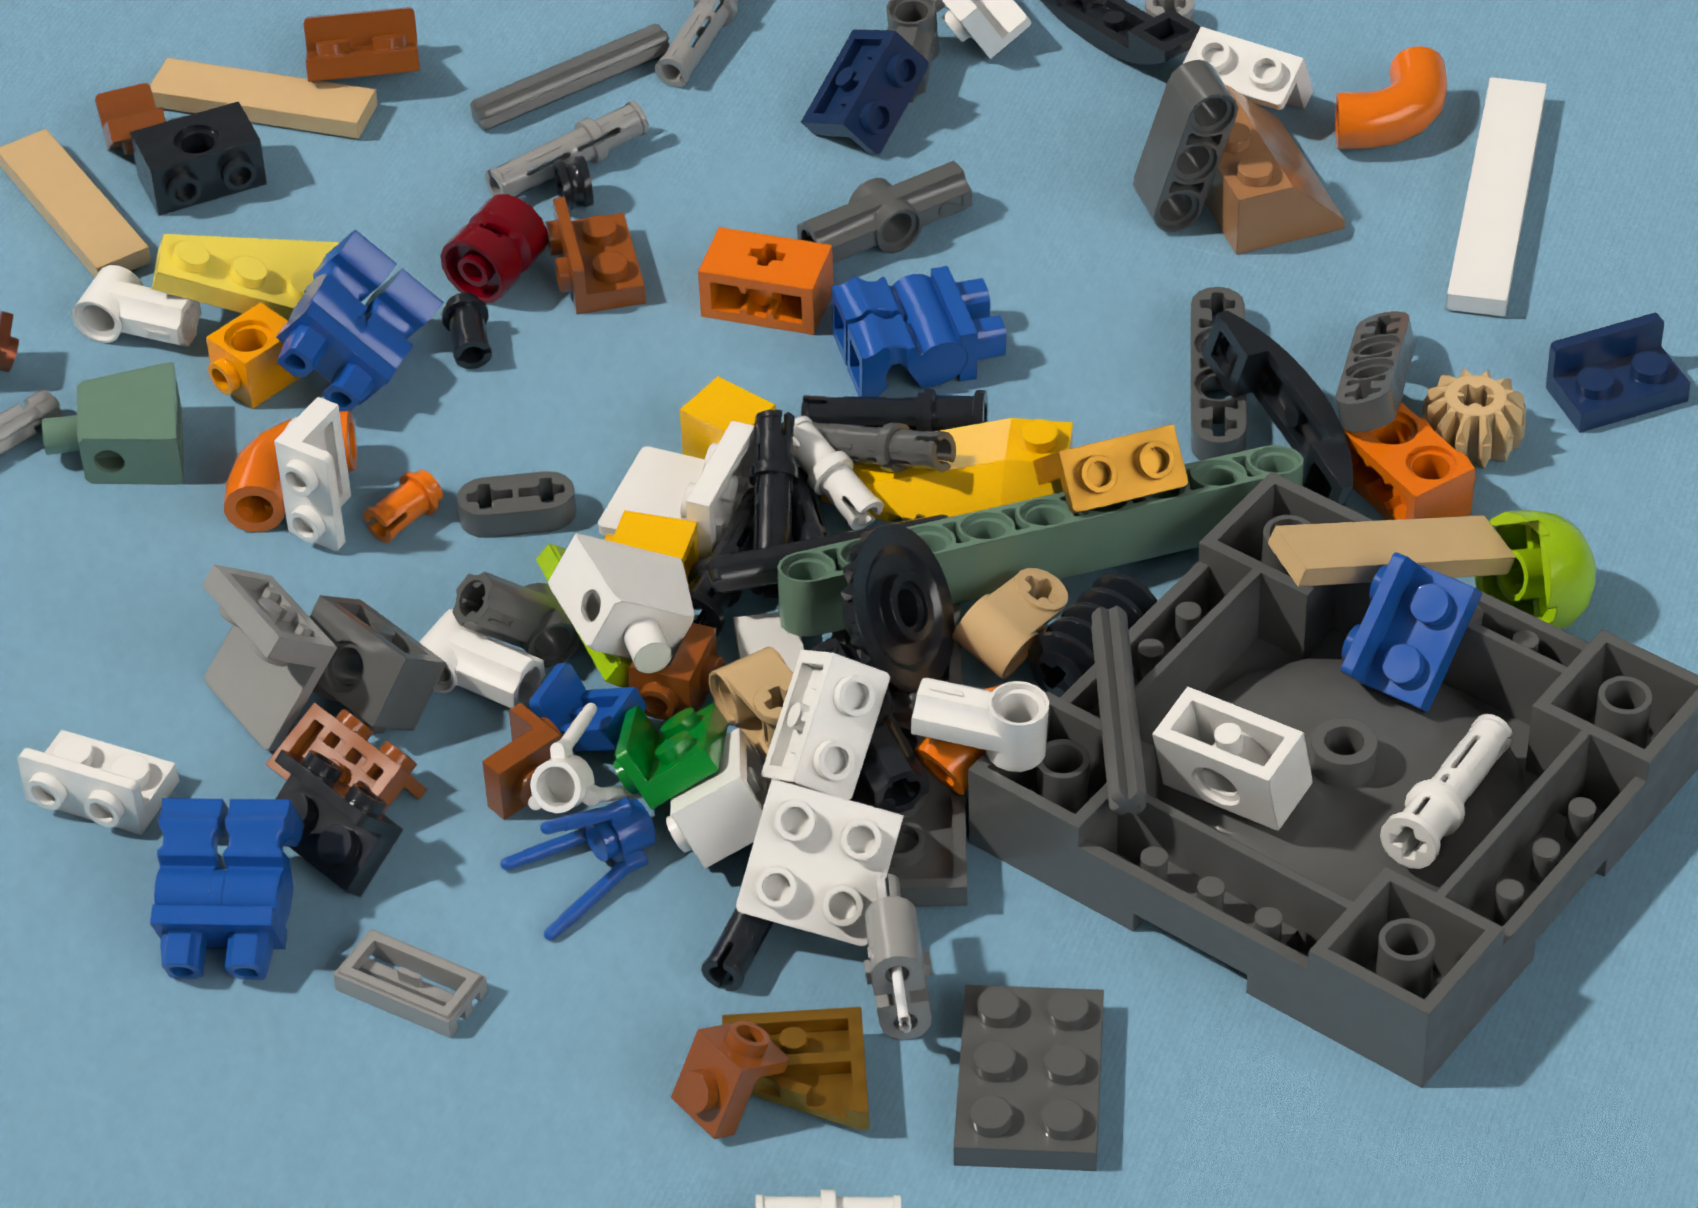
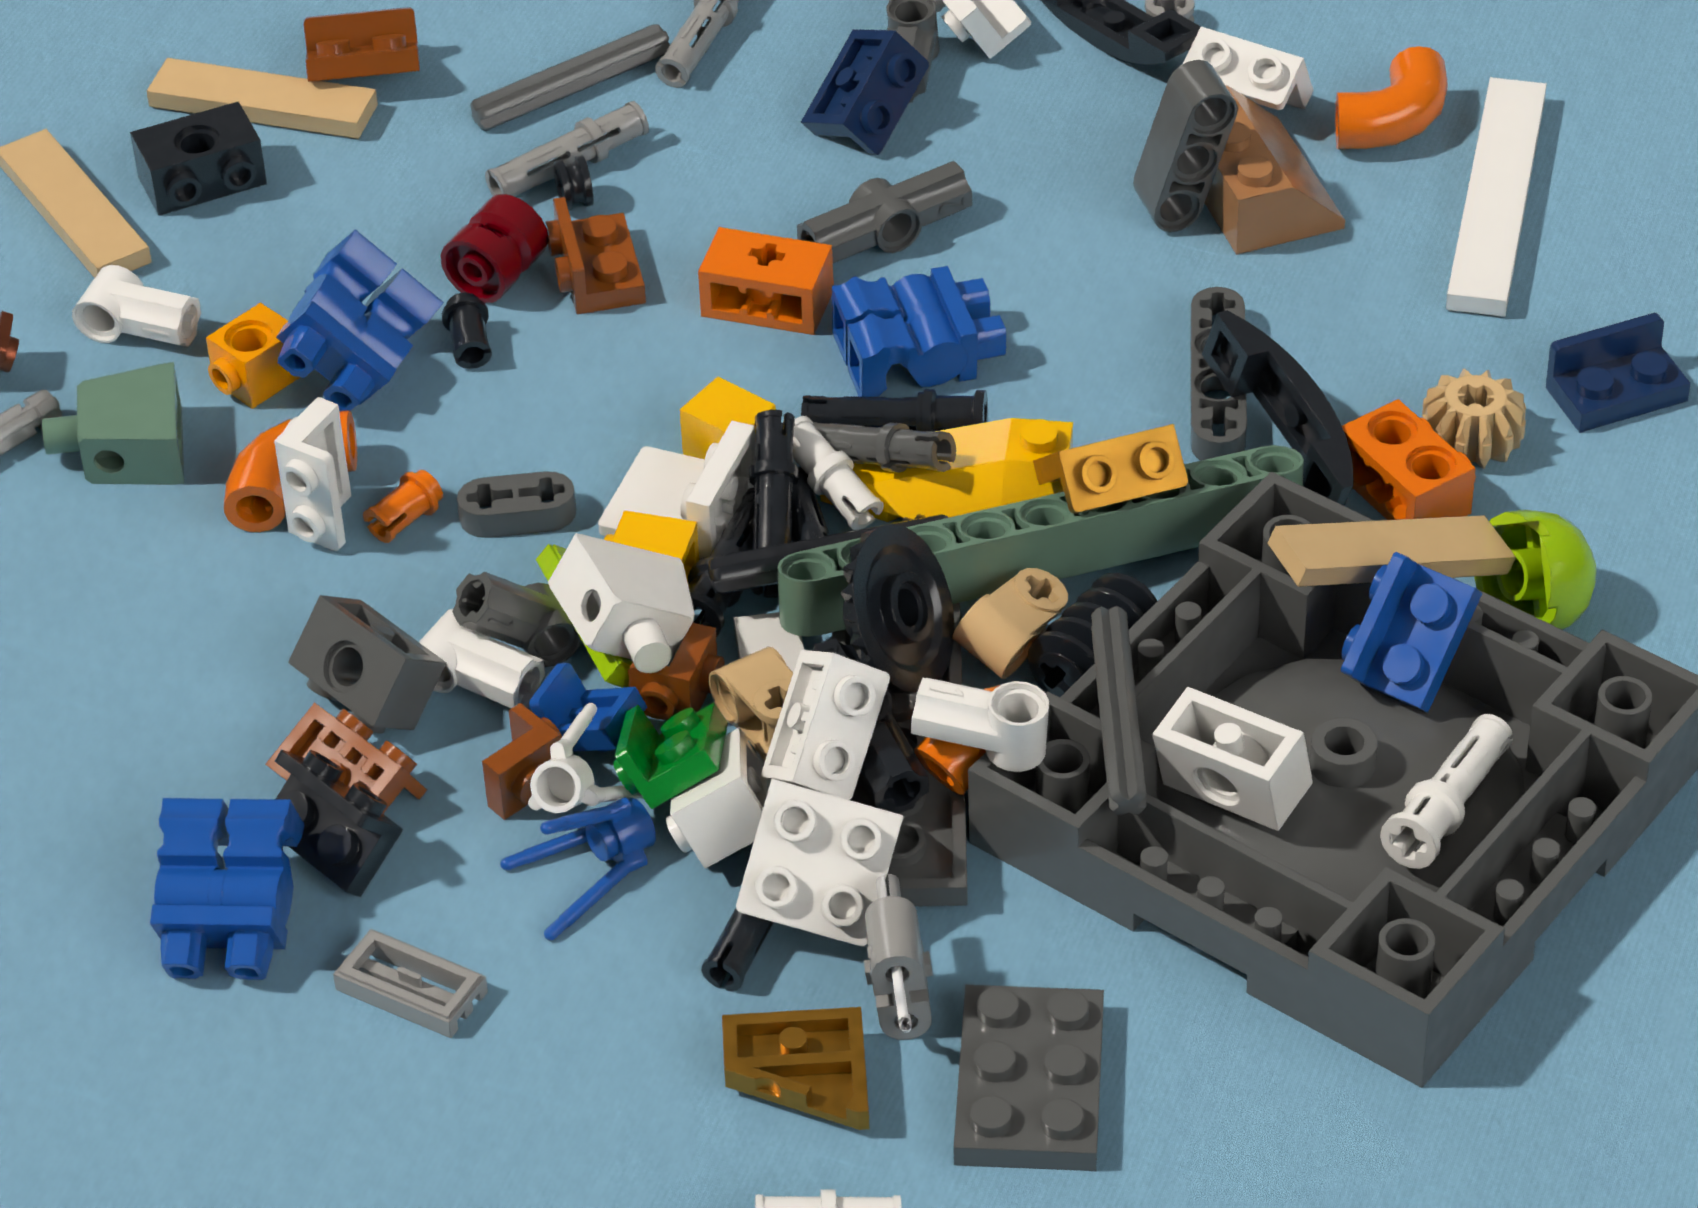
(97, 781): white bracket -> none
(125, 112): dark orange bracket -> none
(238, 270): light yellow wing -> none
(268, 655): light grey bracket -> none
(723, 1073): dark orange bracket -> none
(1375, 372): dark grey beam -> none

